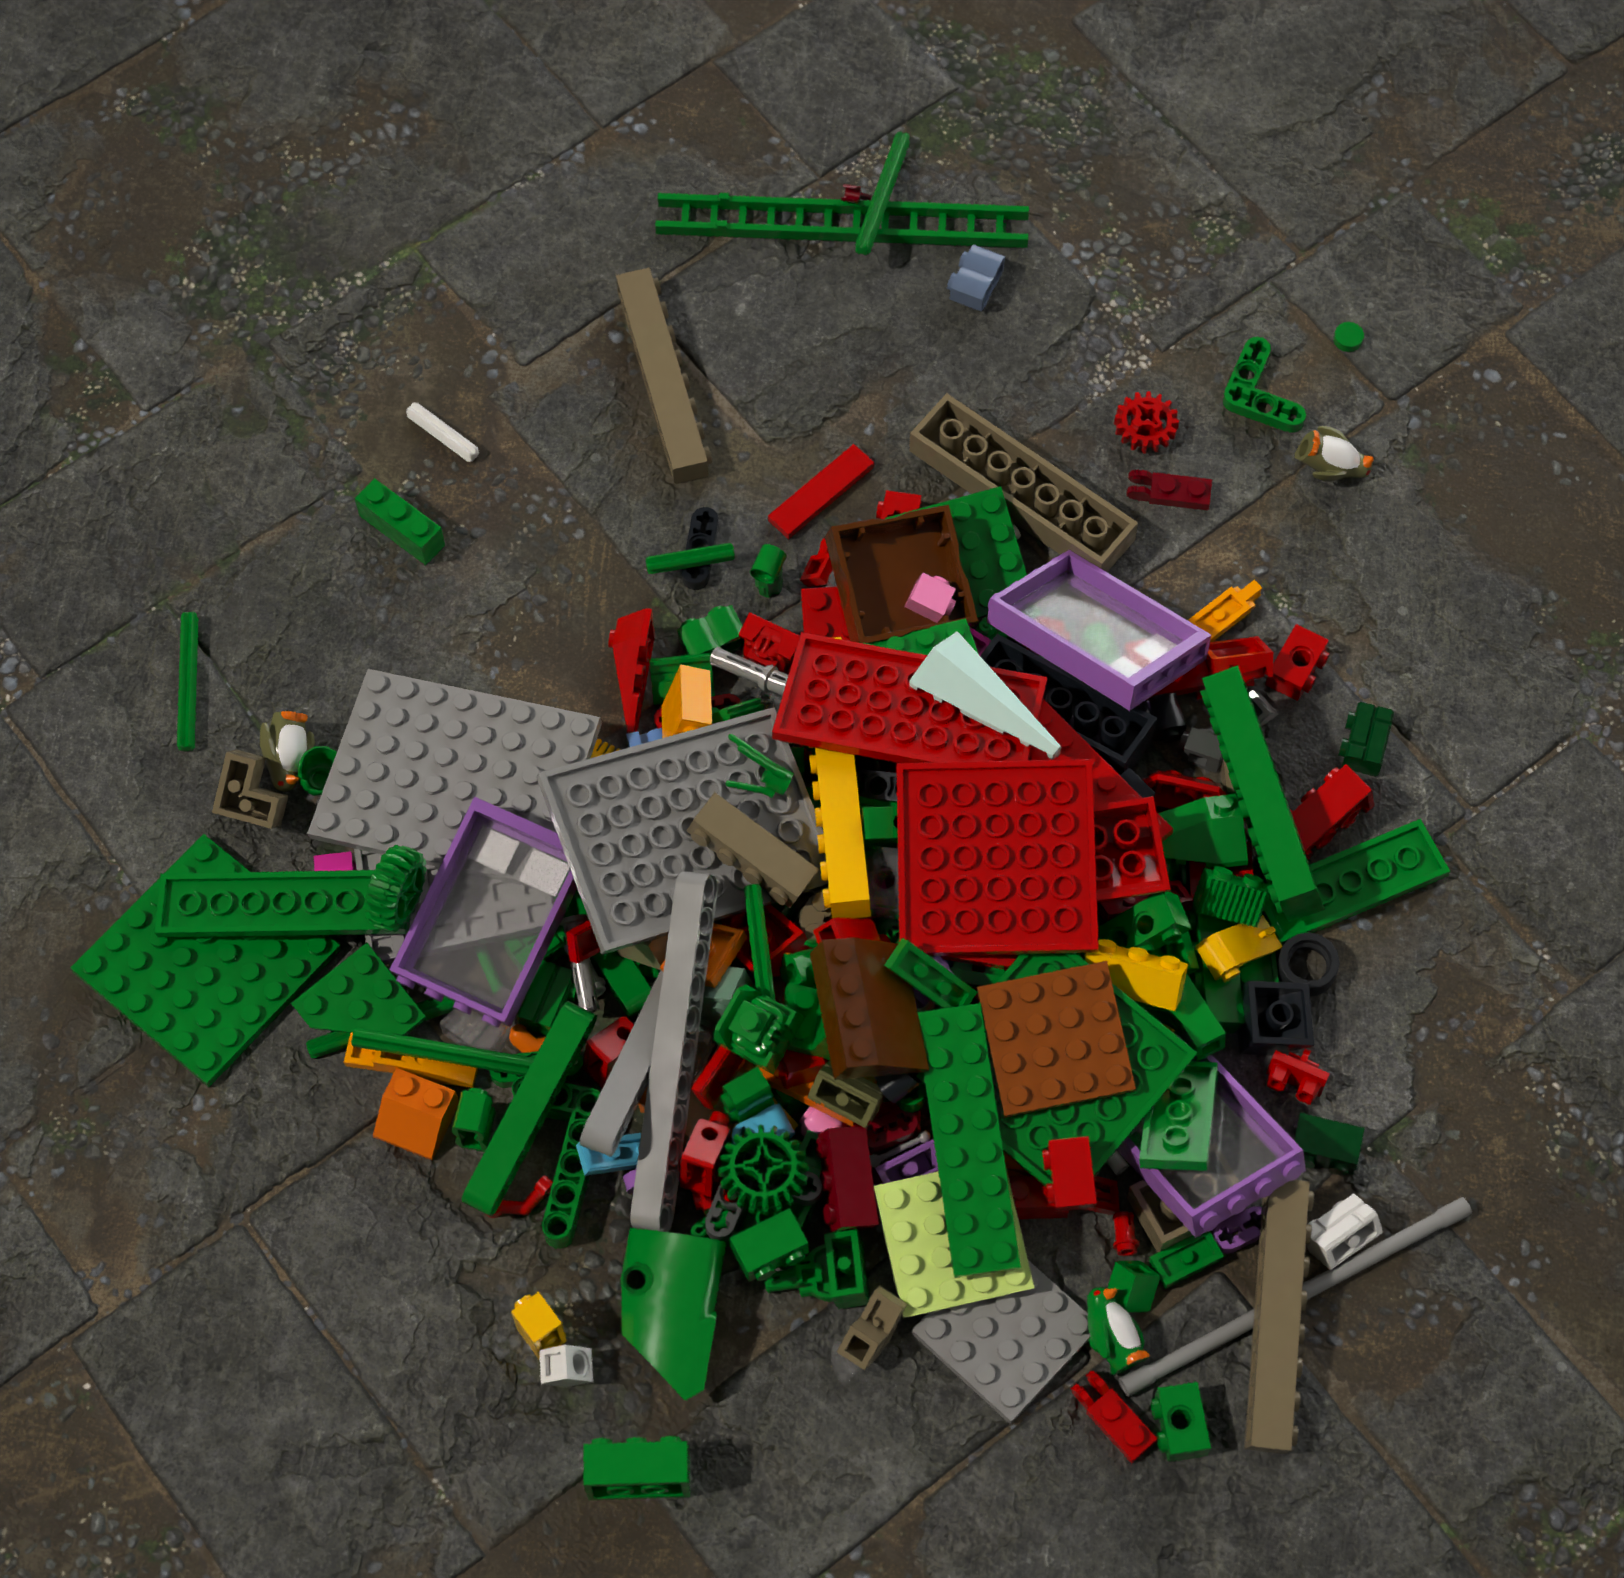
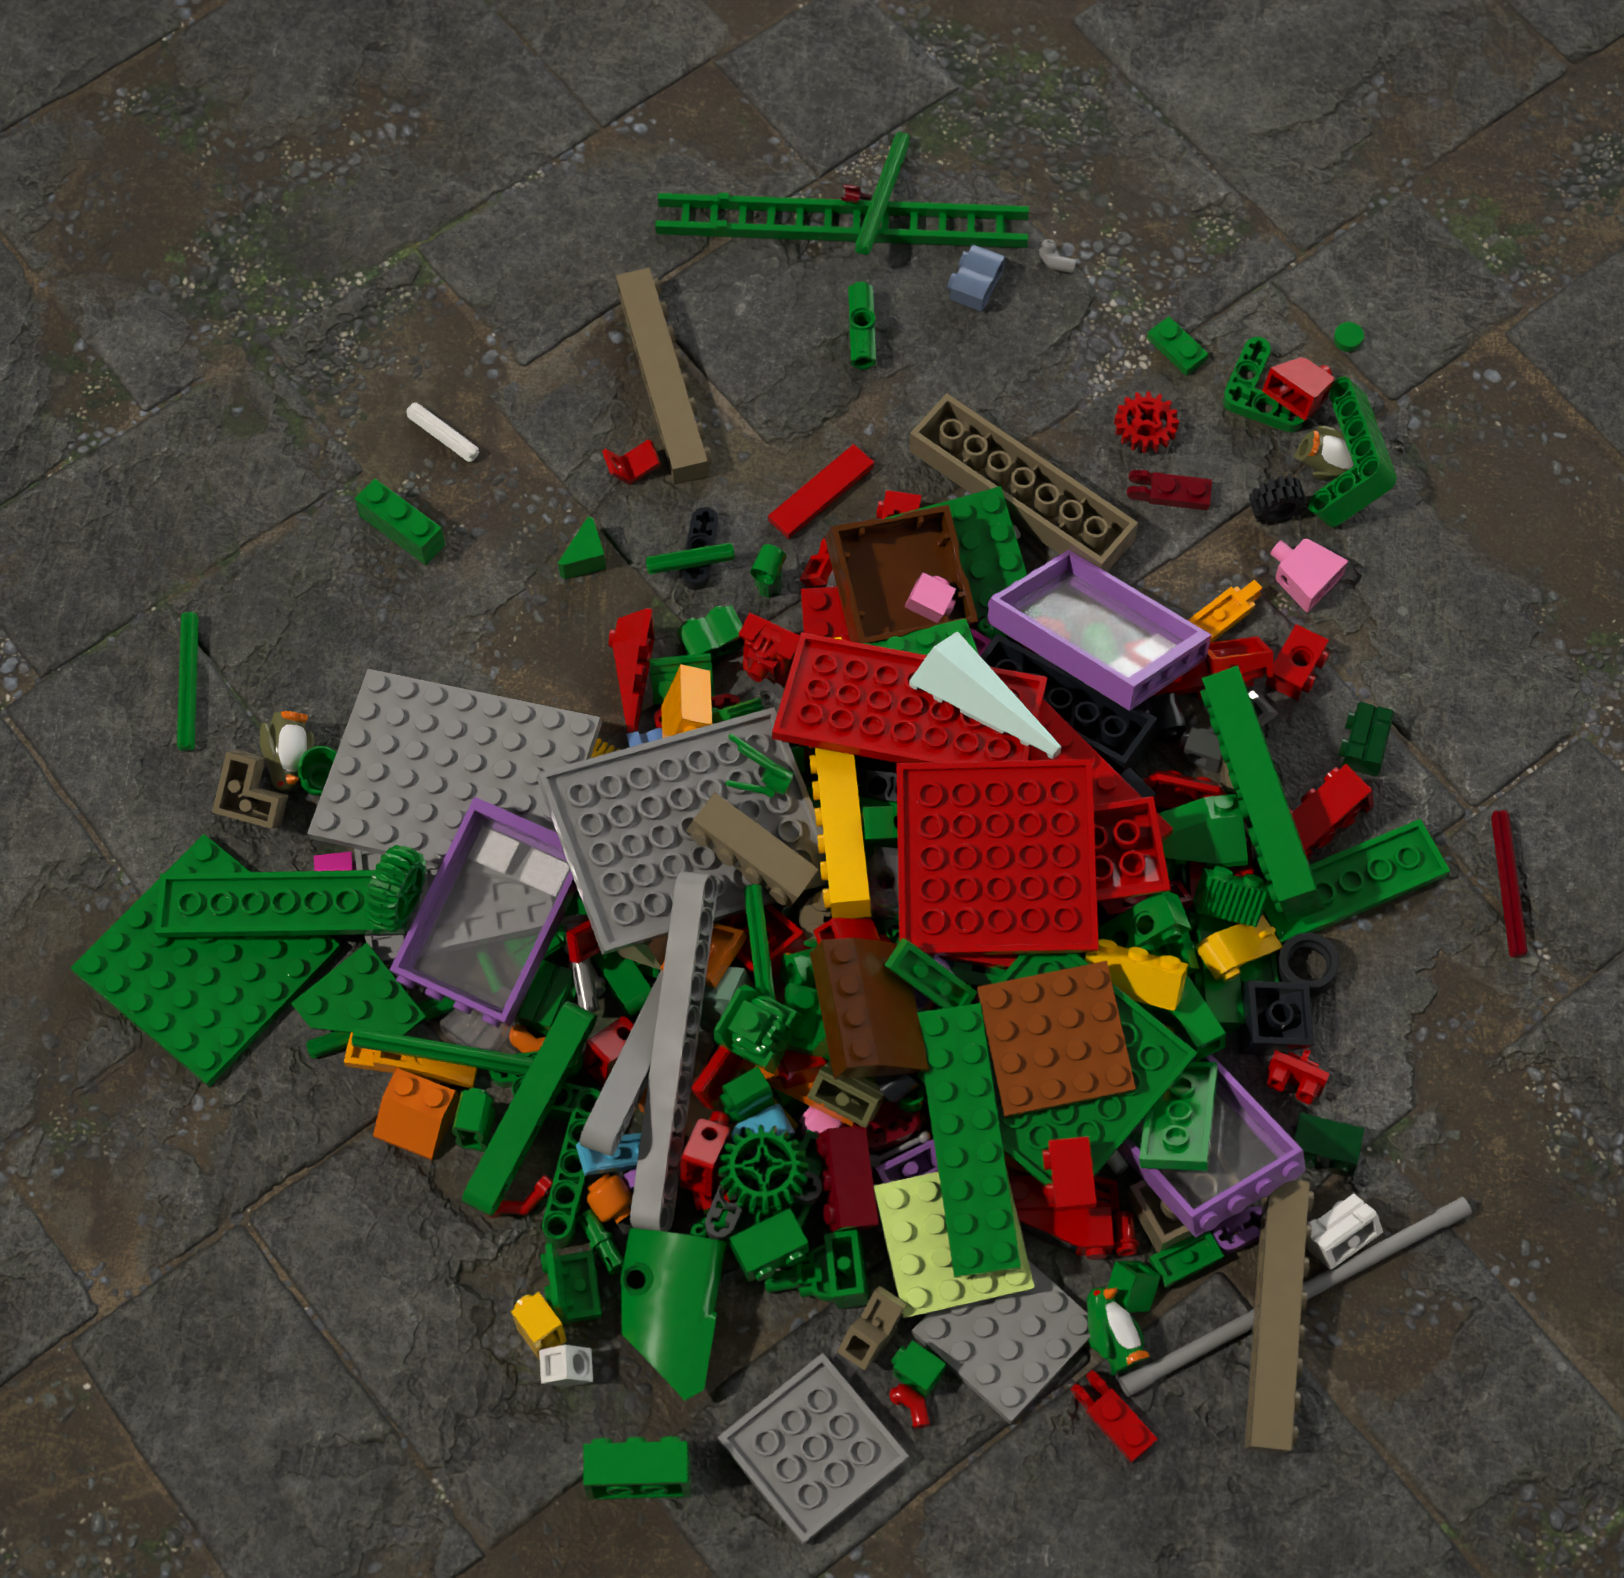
(572, 1285): none -> green bracket
(583, 554): none -> green slope
(601, 1242): none -> green pin
(610, 1198): none -> orange head
(634, 463): none -> red bracket
(766, 677): light grey pin -> none
(813, 1448): none -> light grey plate
(862, 338): none -> green piece
(914, 1401): none -> red arm
(918, 1368): none -> green brick
(1053, 259): none -> light grey arm
(1077, 1231): none -> red slope
(1177, 346): none -> green plate
(1186, 1402): green brick -> none
(1278, 500): none -> black tyre
(1299, 386): none -> red torso
(1307, 571): none -> bright pink torso
(1372, 468): none -> green beam
(1509, 884): none -> dark red axle

